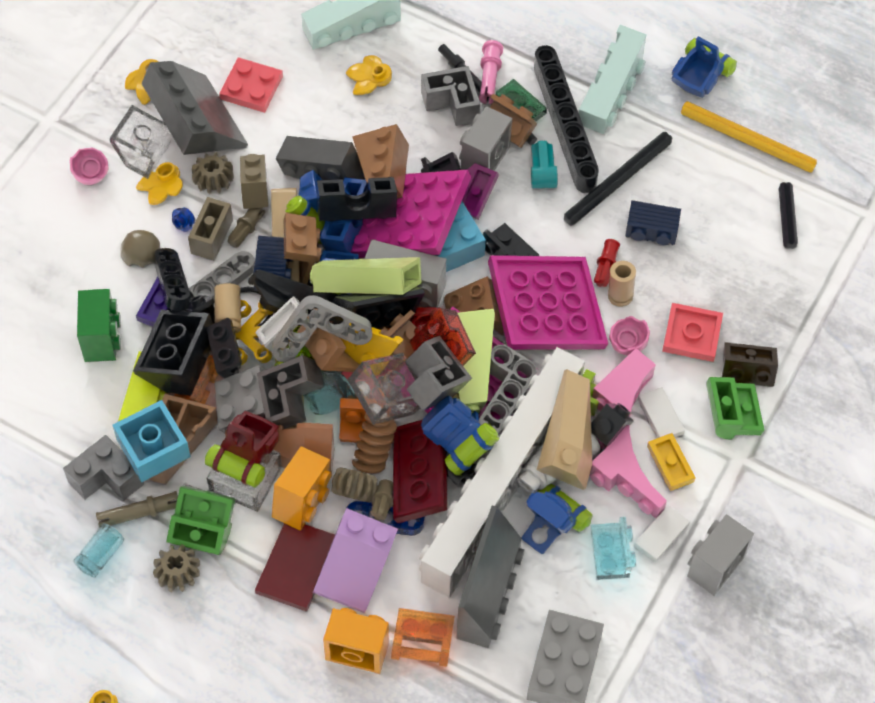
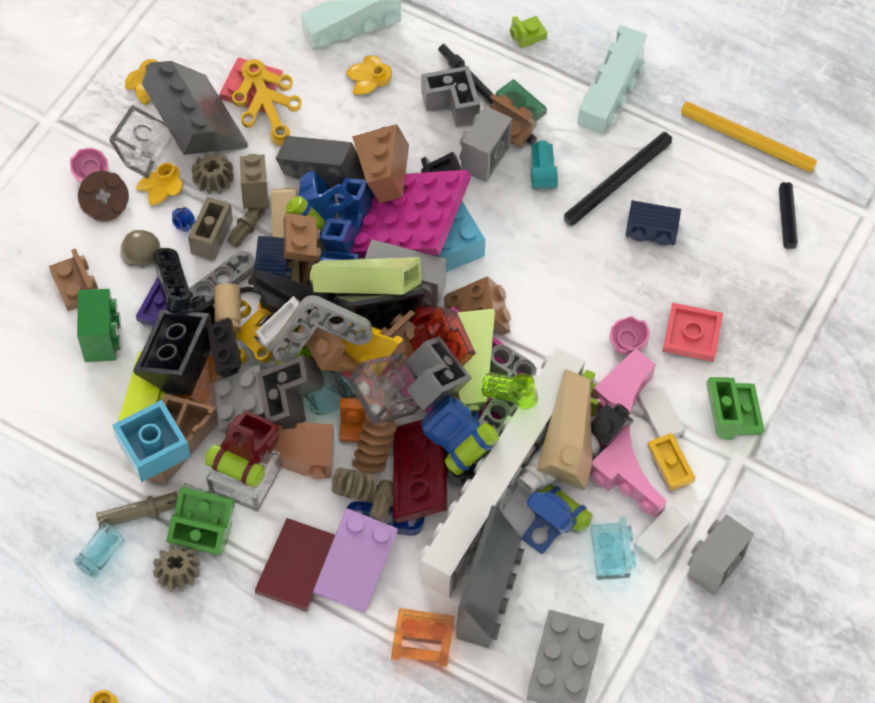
(72, 276): none -> medium nougat bracket
(101, 465): flat silver brick -> none
(111, 184): none -> reddish brown plate
(265, 96): none -> yellow plant
(301, 488): light orange brick -> none
(356, 640): light orange brick -> none
(376, 202): black arch -> none
(479, 189): magenta wing -> none
(491, 65): bright pink pin -> none
(506, 243): black bracket -> none
(511, 388): none -> clear neon green piece
(527, 31): none -> lime bracket
(547, 303): dark pink plate -> none
(566, 119): black beam -> none
(605, 262): red axle -> none
(621, 283): tan piece -> none
(701, 67): blue piece -> none
(750, 364): dark brown bracket -> none

